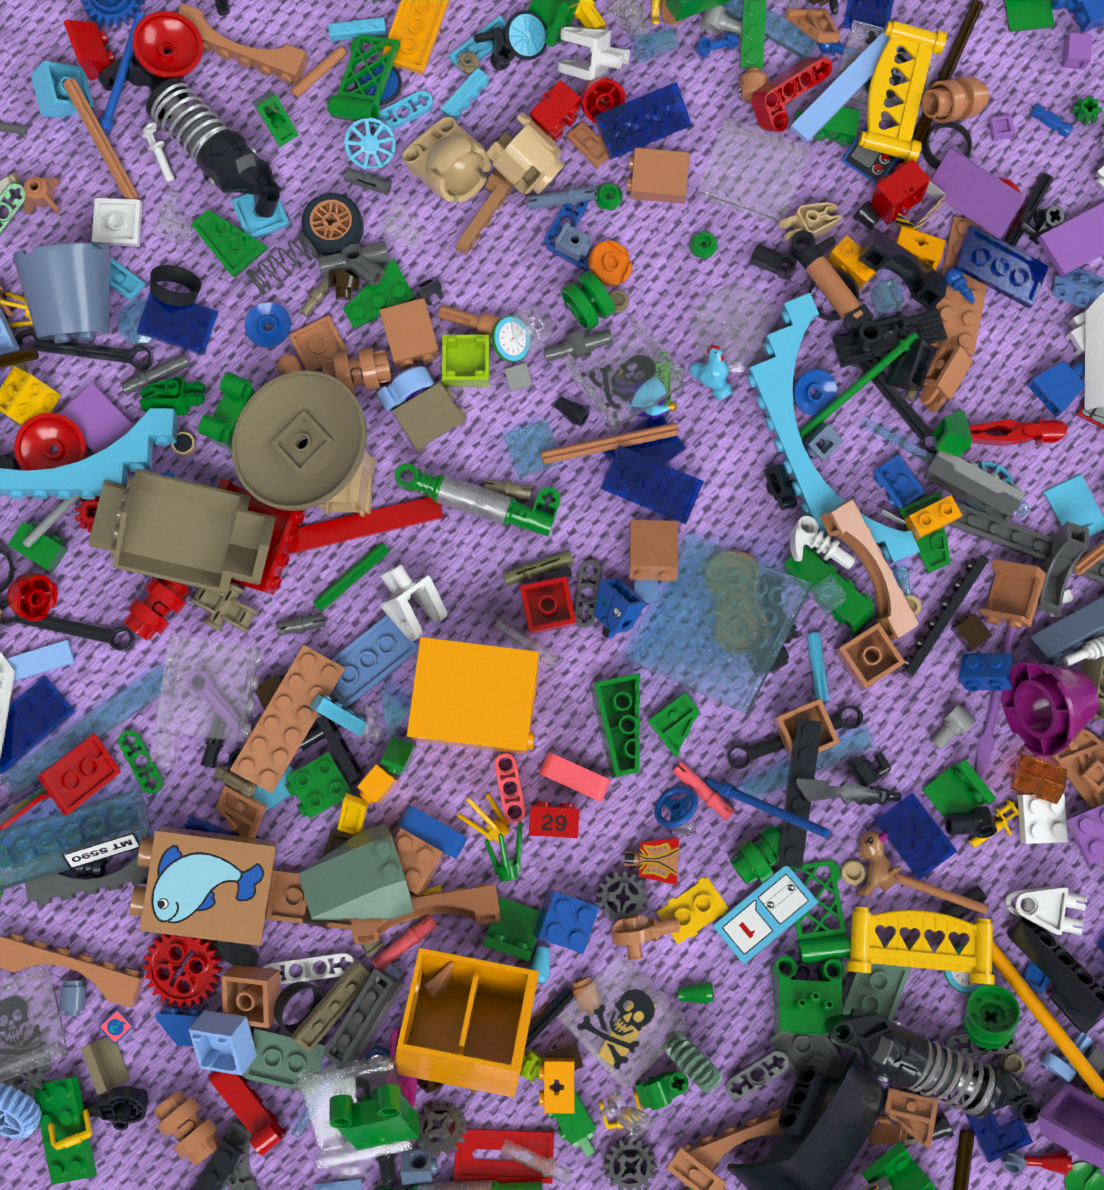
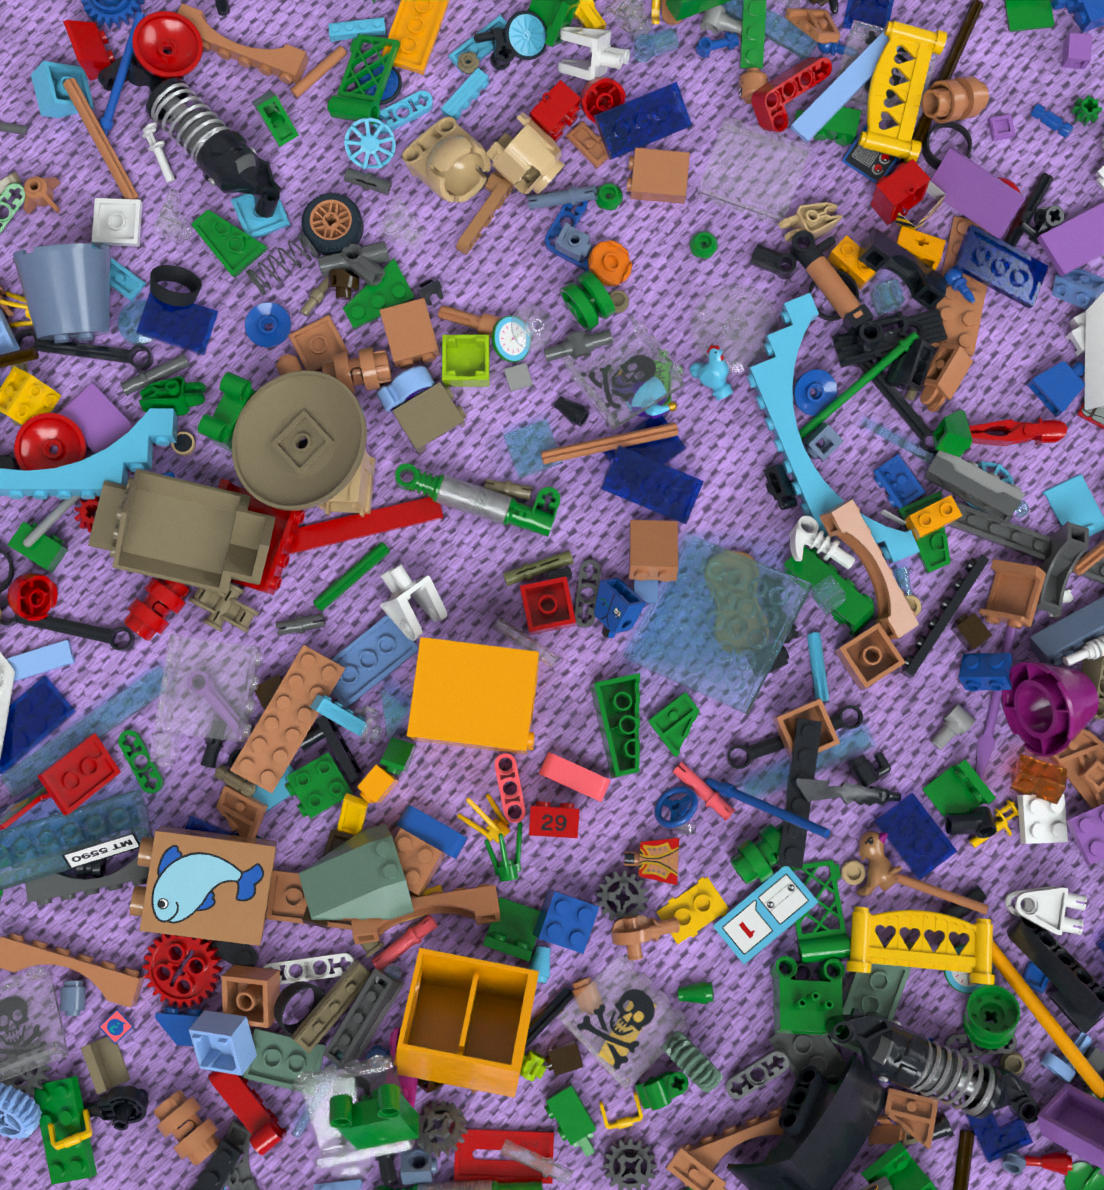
(439, 982): nougat piece -> none
(562, 1100): light orange brick -> none
(631, 1118): clear animal -> none
(867, 215): black piece -> none

